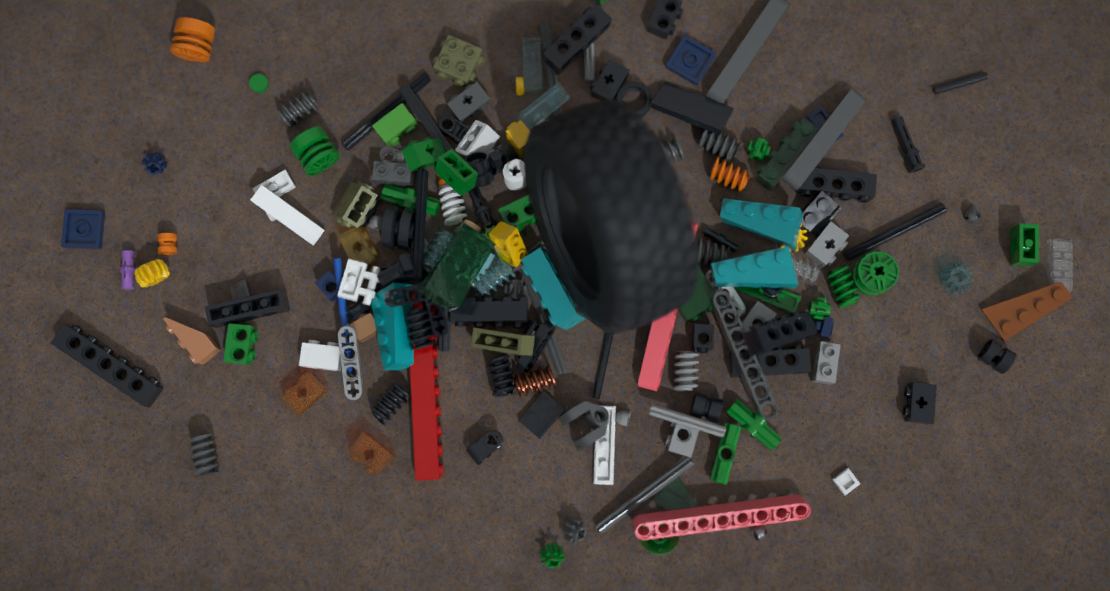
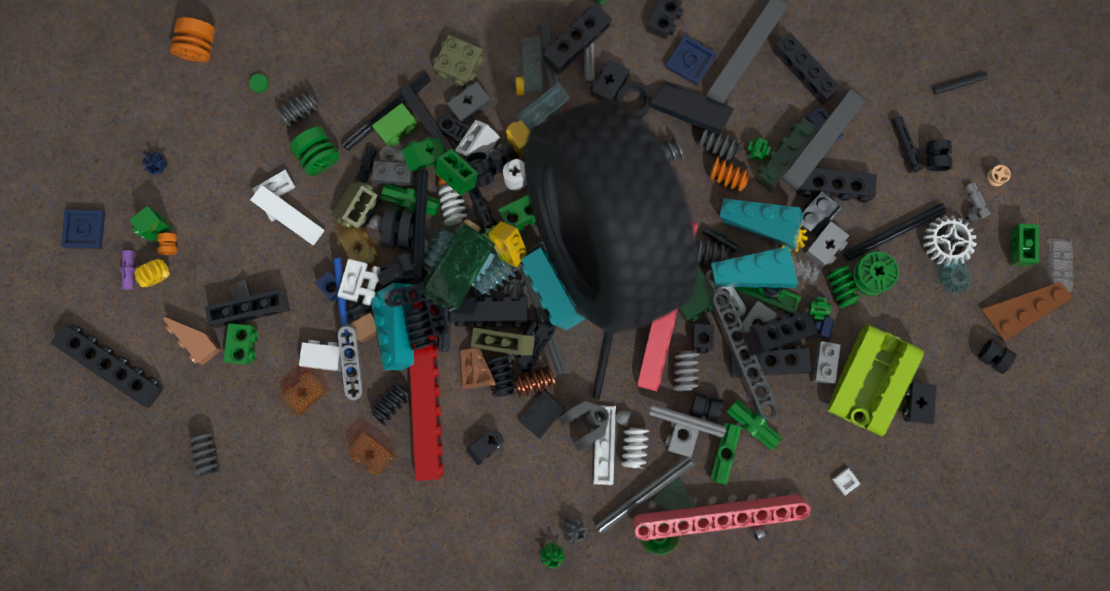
(149, 224): none -> green brick
(366, 164): none -> black axle
(474, 369): none -> nougat wing
(635, 448): none -> white piece
(806, 68): none -> black brick
(875, 379): none -> lime panel
(939, 155): none -> black wheel
(953, 226): none -> white gear
(977, 199): none -> light grey axle
(1002, 173): none -> light nougat wheel

